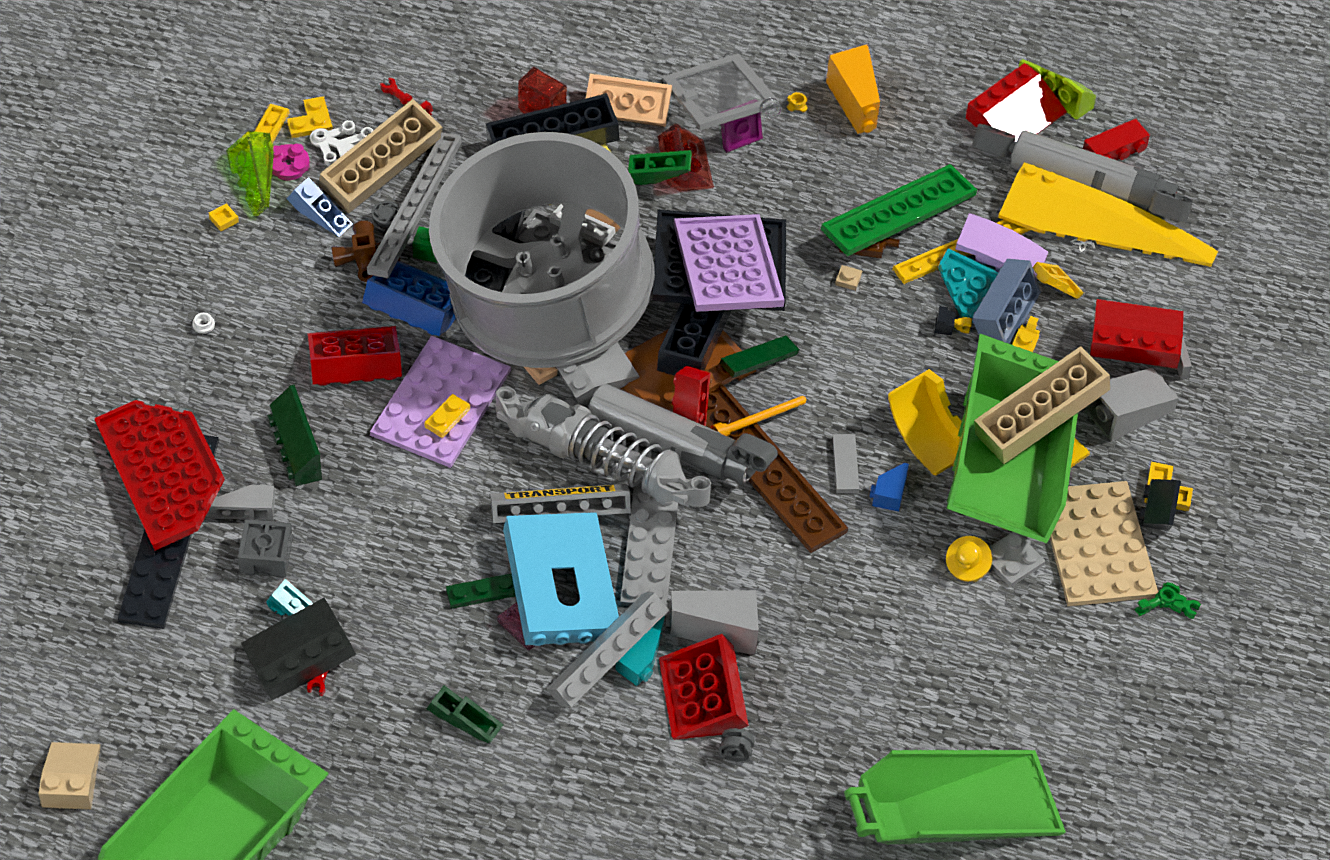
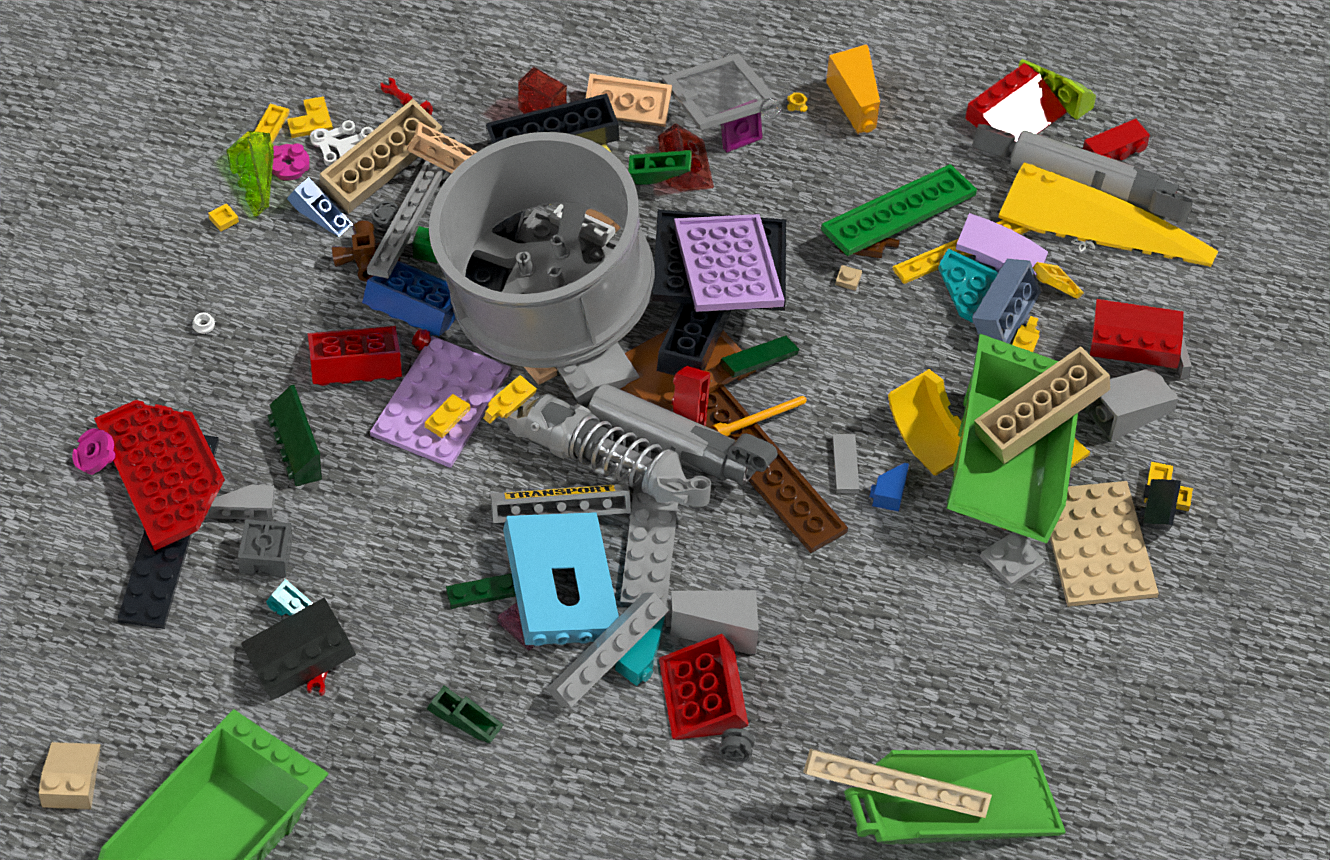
(102, 455): none -> dark pink plate
(421, 339): none -> red plate
(434, 151): none -> light nougat fence
(509, 399): none -> yellow hinge
(897, 783): none -> tan plate
(946, 322): black piece -> none
(969, 558): yellow plate -> none
(1168, 597): green piece -> none

